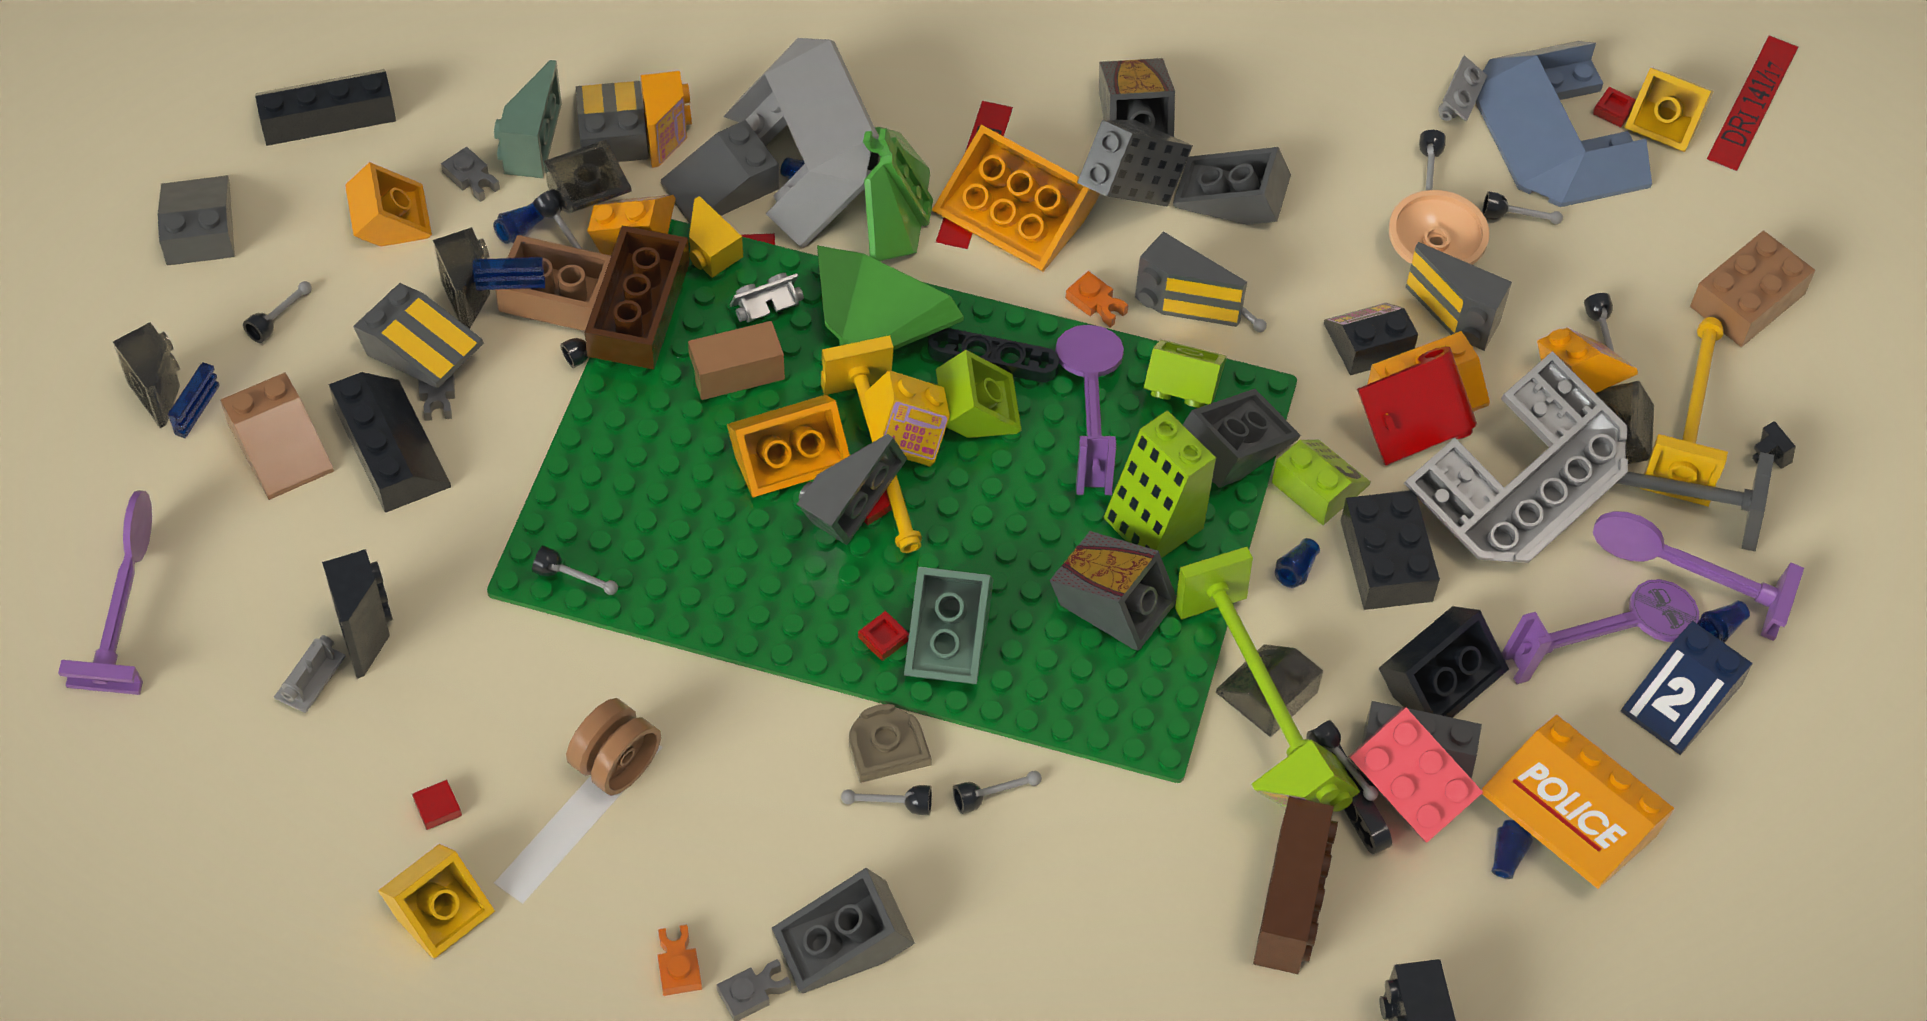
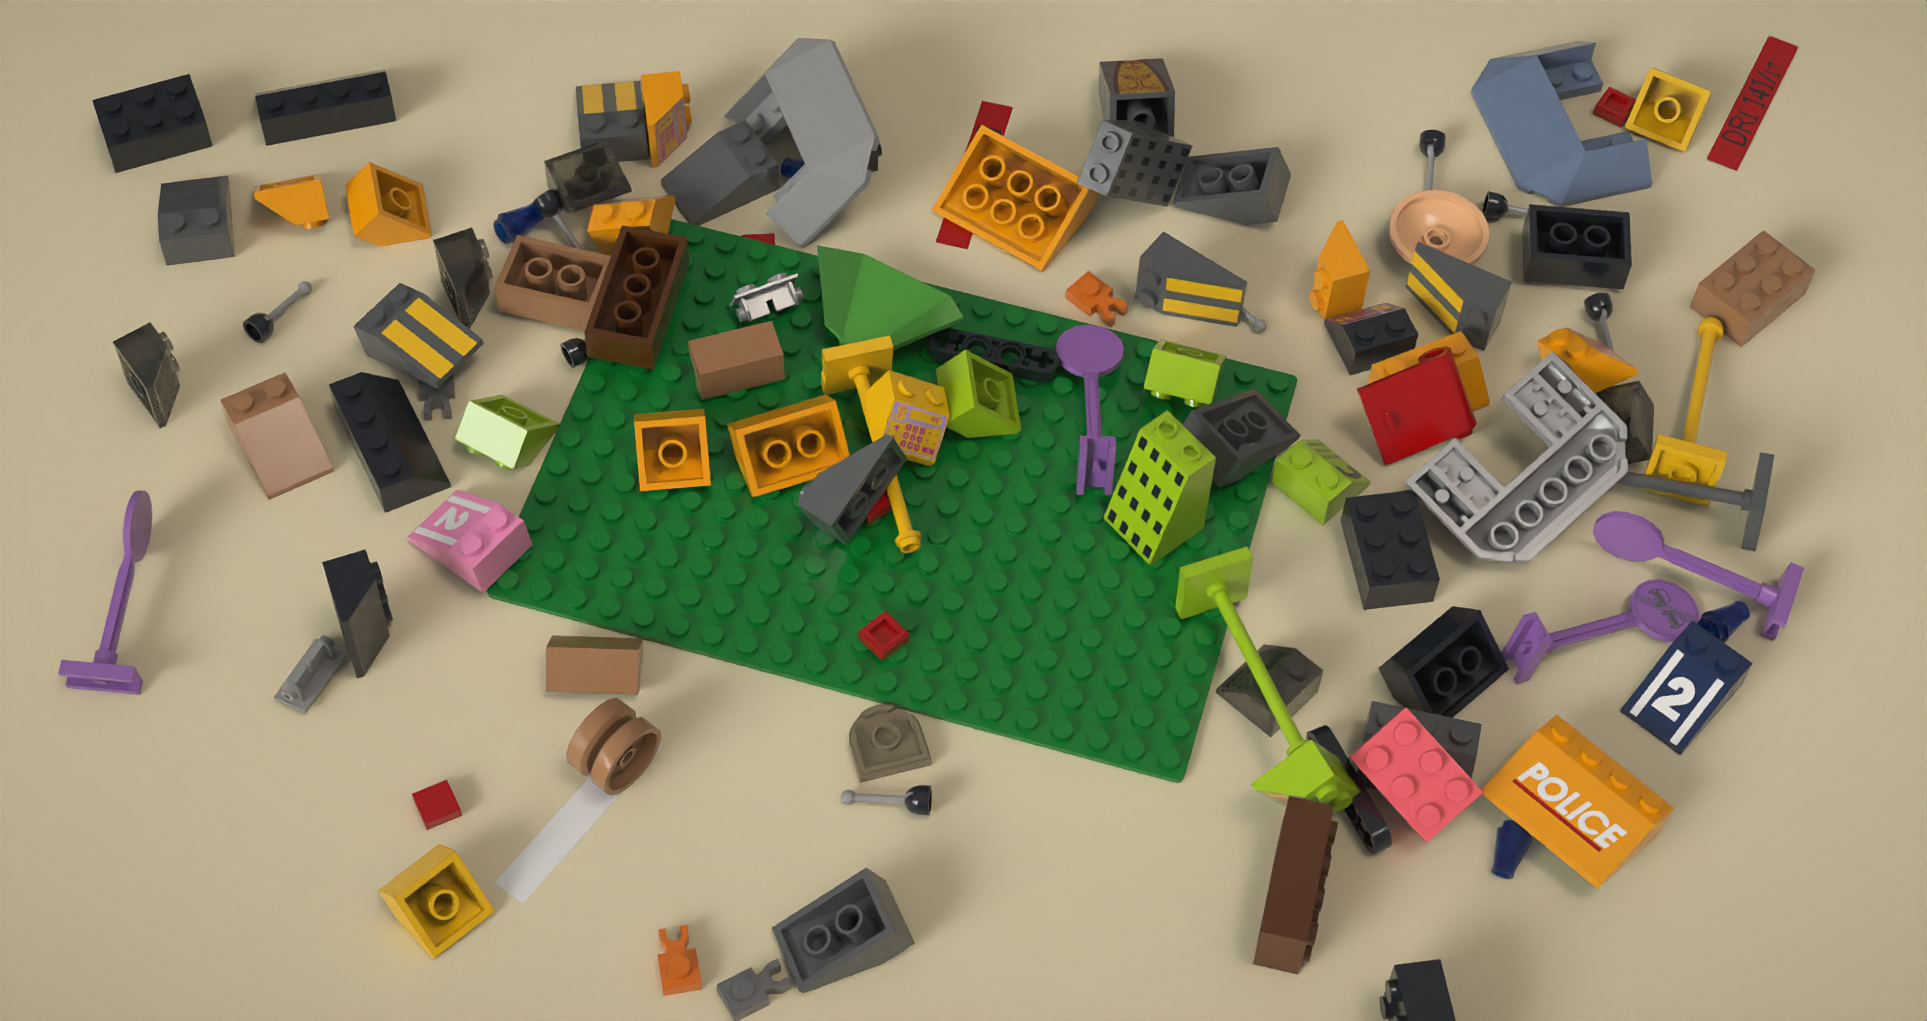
(152, 123): none -> black brick
(193, 400): clear blue tile -> none
(296, 200): none -> light orange slope
(469, 170): flat silver plate -> none
(473, 538): none -> bright pink slope
(505, 431): none -> slope
(509, 273): clear blue tile -> none
(530, 124): sand green slope -> none
(549, 563): hinge -> none
(594, 664): none -> medium nougat piece
(672, 449): none -> light orange slope
(712, 240): yellow slope -> none
(895, 196): bright green panel -> none
(948, 625): sand green slope -> none
(969, 795): hinge -> none
(1116, 587): dark grey slope -> none
(1296, 564): clear blue cone -> none
(1329, 737): hinge -> none
(1339, 276): none -> light orange slope
(1462, 91): light grey hinge -> none
(1576, 246): none -> black brick
(1775, 442): black tile -> none

